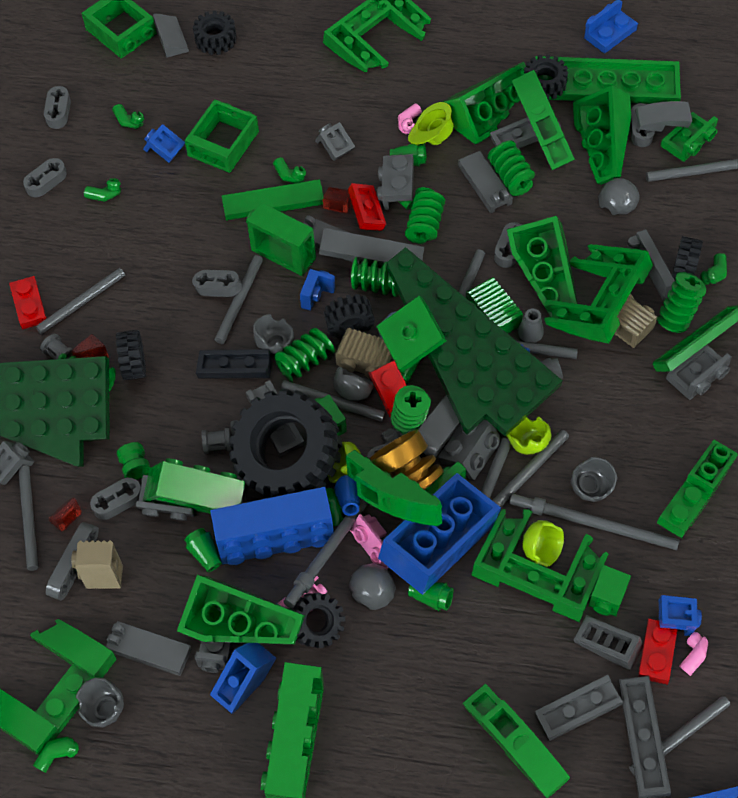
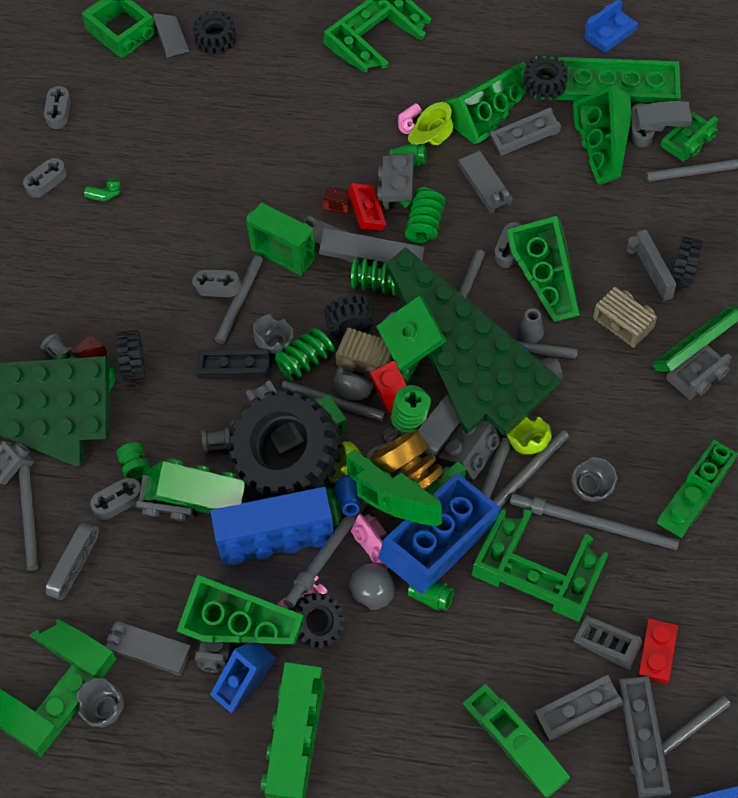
(27, 302): red plate -> none
(55, 749): green arm -> none
(65, 514): clear red slope -> none
(79, 301): dark grey bar -> none
(98, 564): dark tan brick -> none
(132, 121): green arm -> none
(163, 143): blue bracket -> none
(203, 549): green cone -> none
(214, 154): green window -> none
(280, 198): green tile -> none
(294, 175): green arm -> none
(314, 285): blue bracket -> none
(335, 140): dark grey bracket -> none
(496, 304): green brick -> none
(512, 168): green piece -> none
(543, 120): green slope -> none
(543, 542): lime hair -> none
(599, 321): green wedge -> none
(609, 591): green brick -> none
(619, 196): dark grey hair -> none
(679, 614): blue bracket -> none
(681, 302): green piece -> none
(697, 655): bright pink arm -> none
(717, 272): green arm -> none

